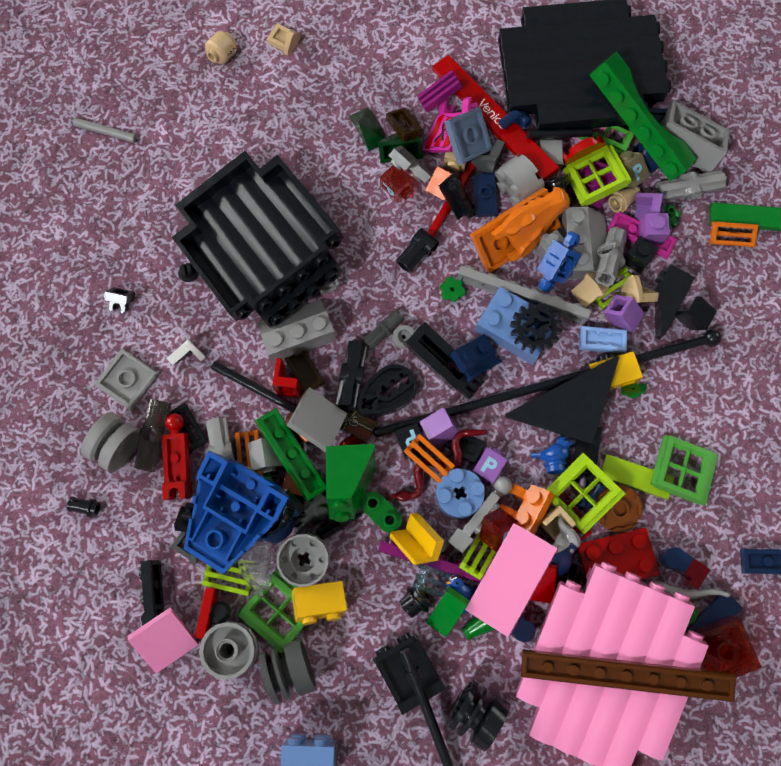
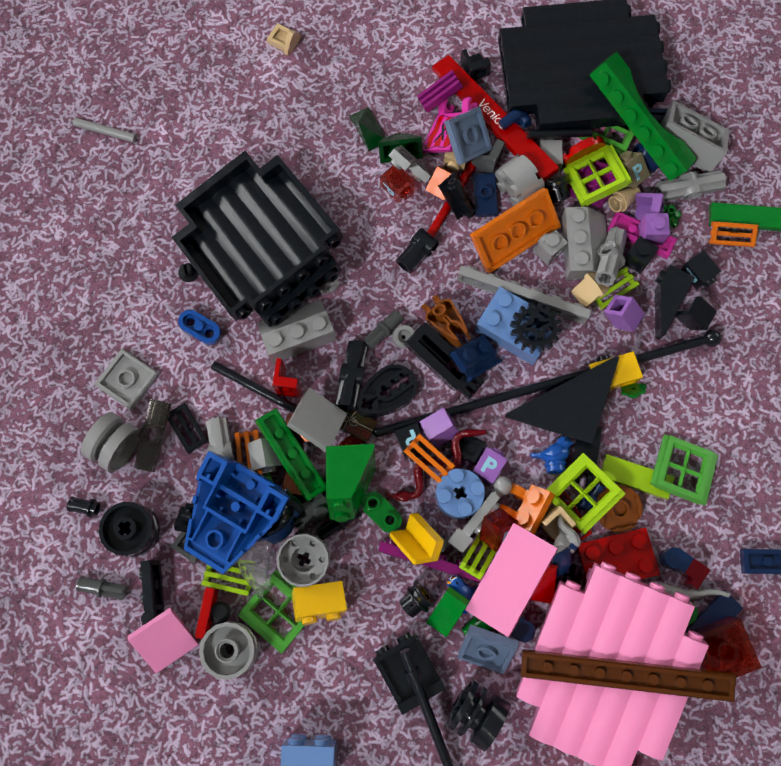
(101, 588): none -> dark grey axle
(115, 529): none -> black wheel
(120, 296): tile -> none
(176, 460): red plate -> none
(182, 350): white tile -> none
(200, 328): none -> blue plate
(220, 47): tan head -> none
(287, 671): dark grey wheel -> none
(305, 371): dark brown tile -> none
(400, 125): dark brown tile -> none
(422, 577): clear light blue tile -> none
(446, 320): none -> dark orange hinge
(456, 285): green plant -> none
(475, 65): none -> black panel
(487, 649): none -> sand blue tile
(530, 222): orange animal -> none
(559, 261): blue piece -> none
(603, 340): light blue plate -> none
(633, 288): tan tile -> none
(702, 269): none -> black brick

